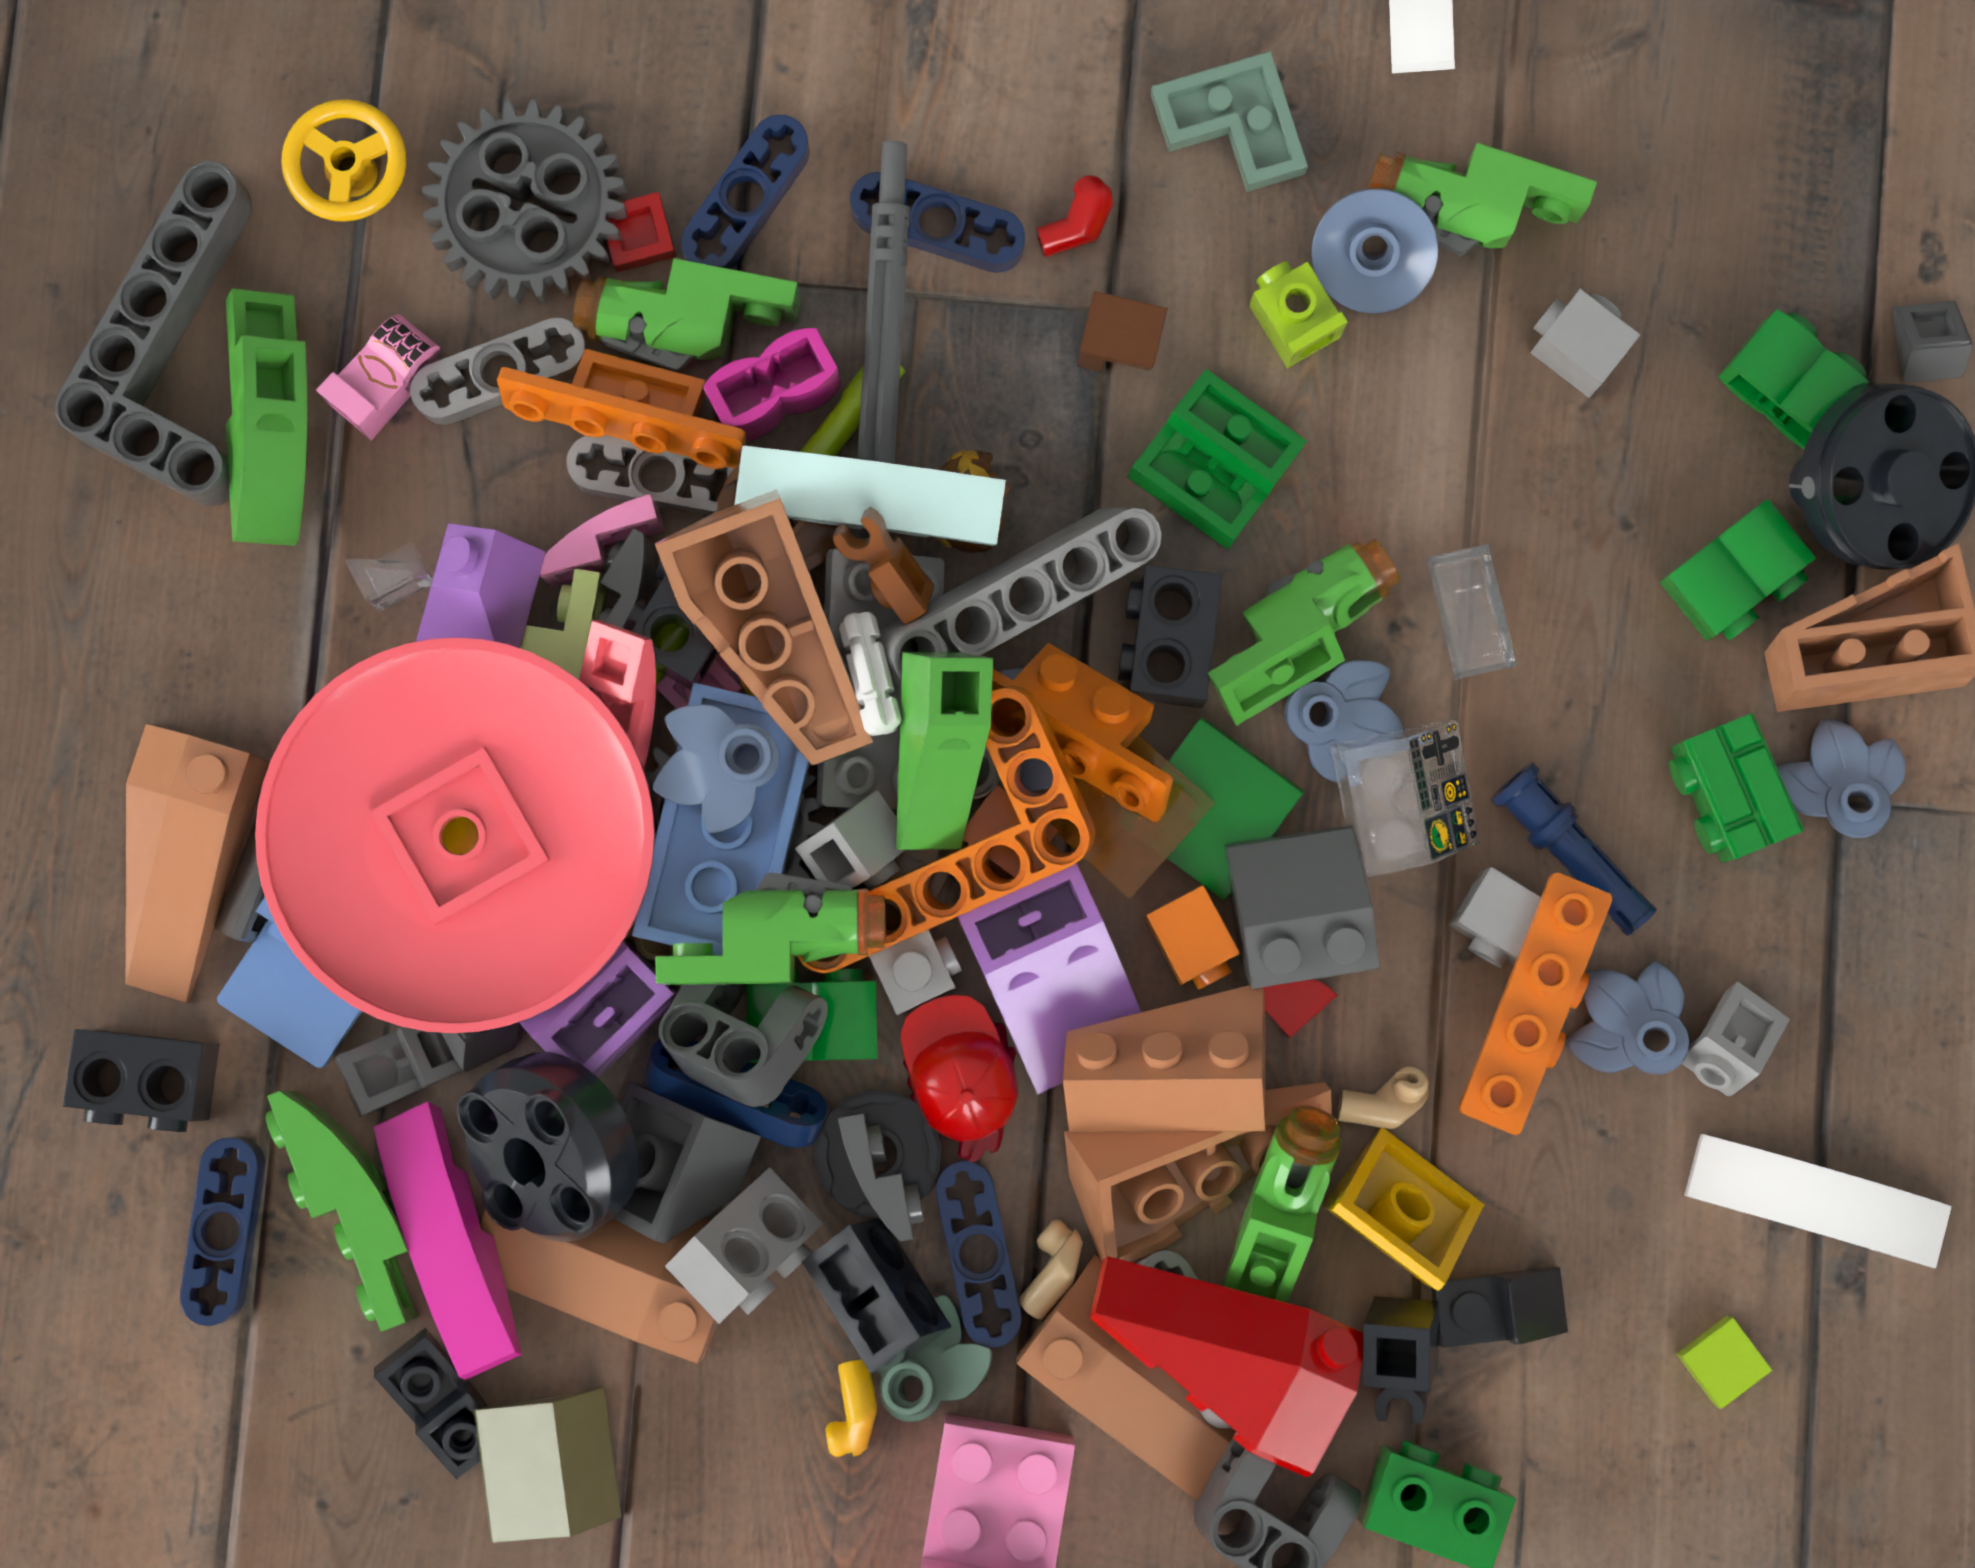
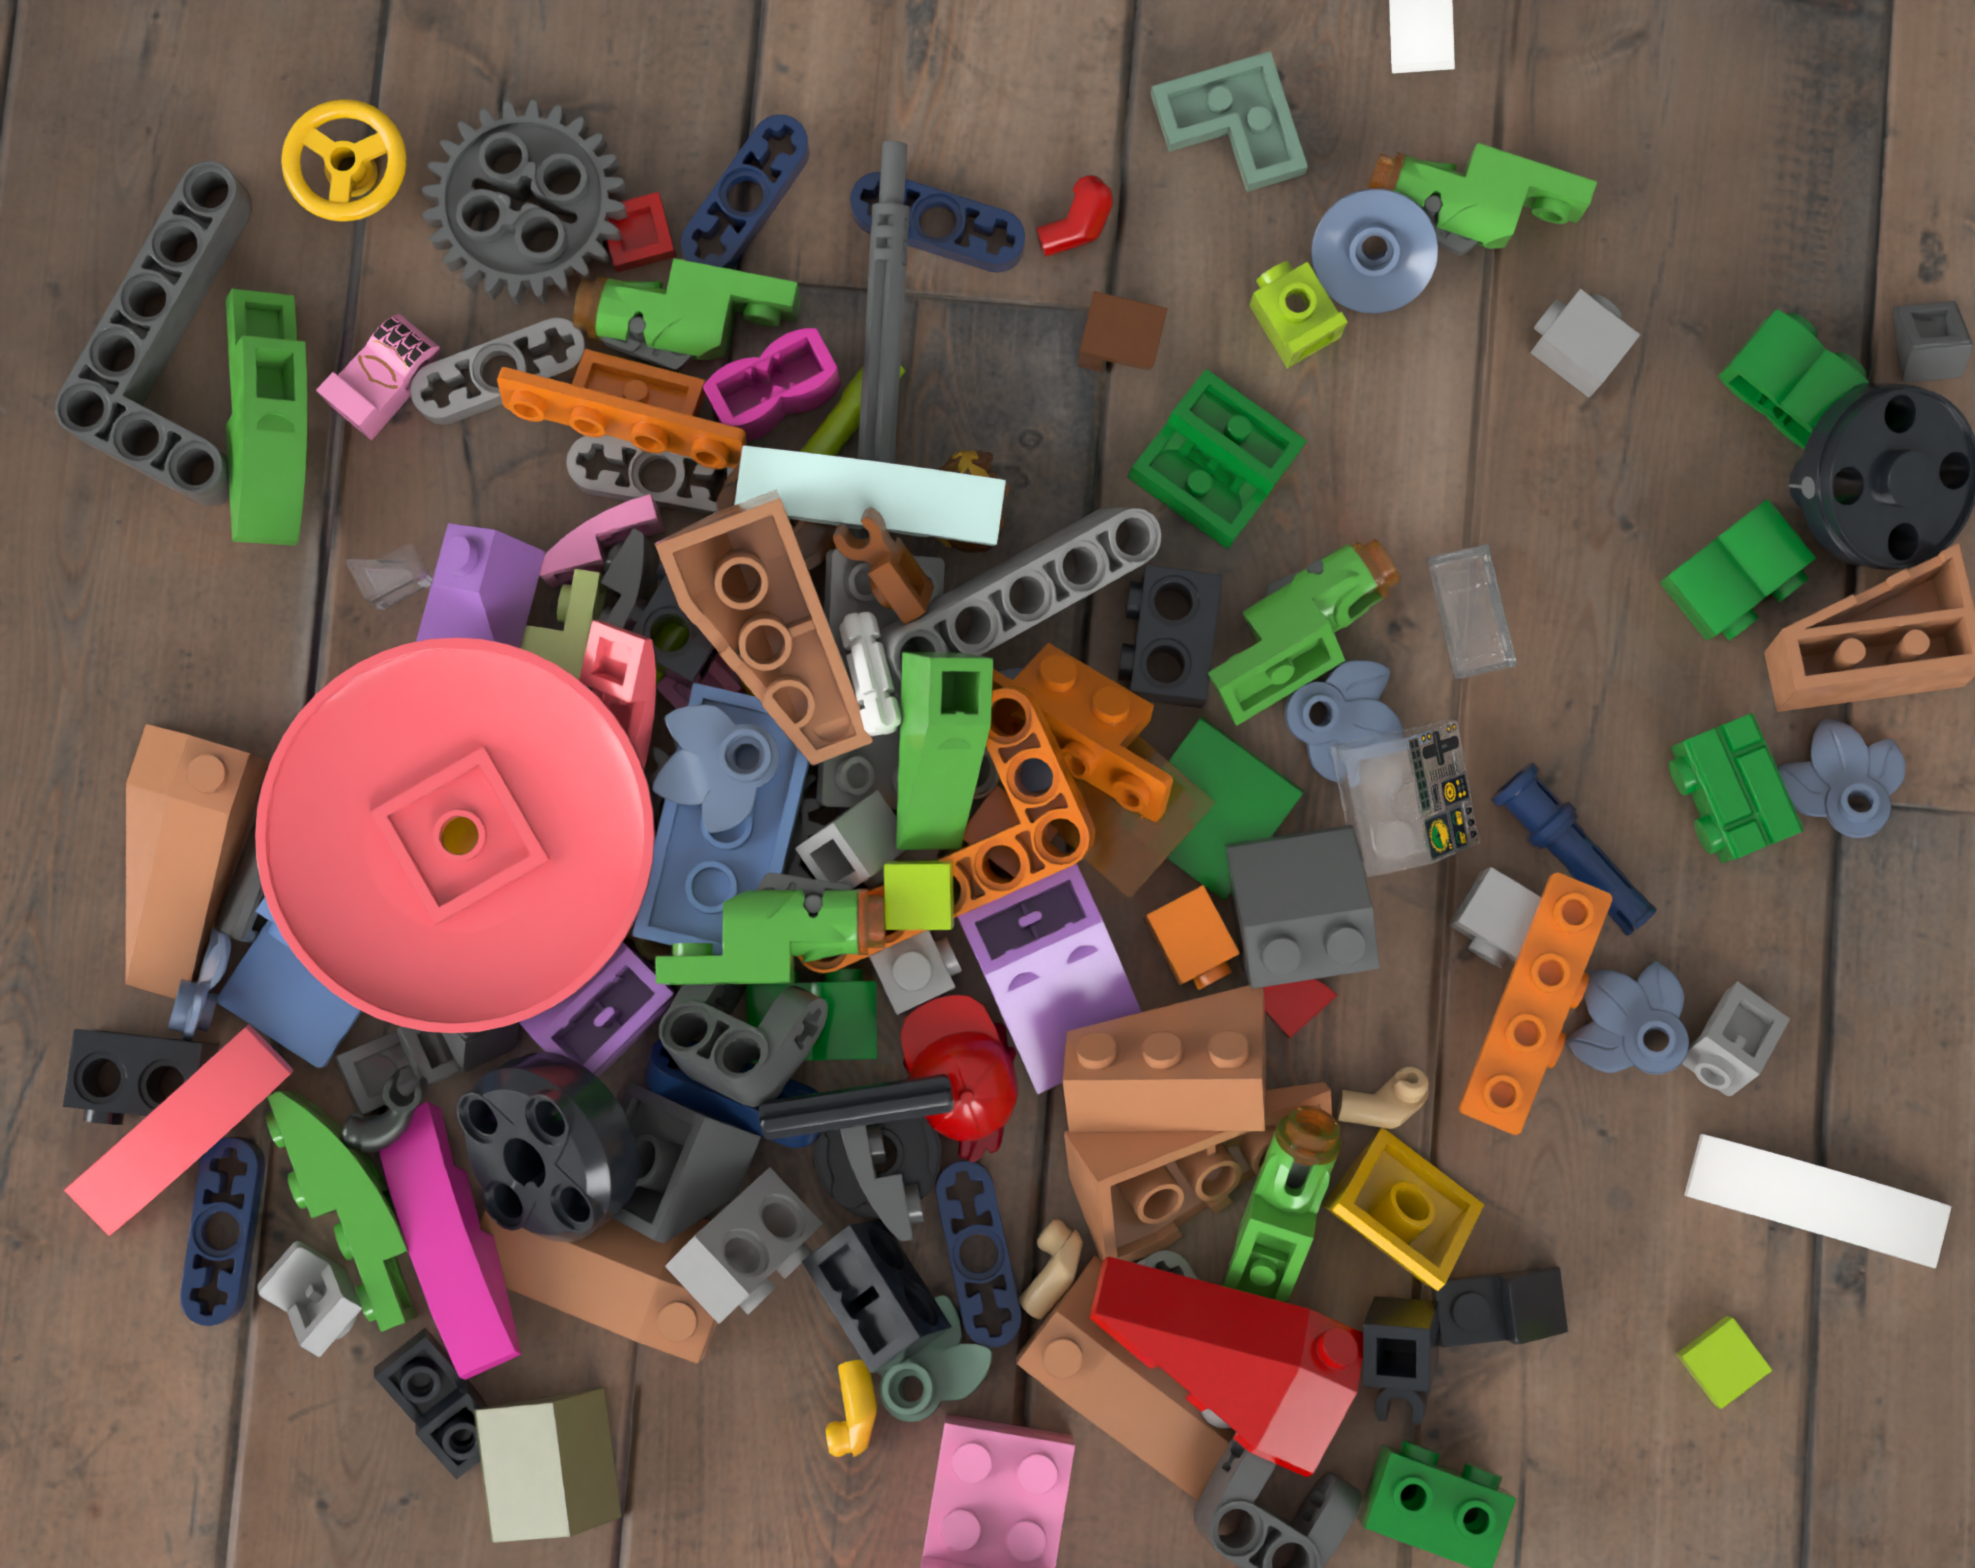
(179, 1130): none -> coral slope
(193, 1001): none -> sand blue plate
(313, 1294): none -> light grey bracket
(383, 1130): none -> pearl dark grey arm
(856, 1106): none -> black axle
(919, 895): none -> lime tile

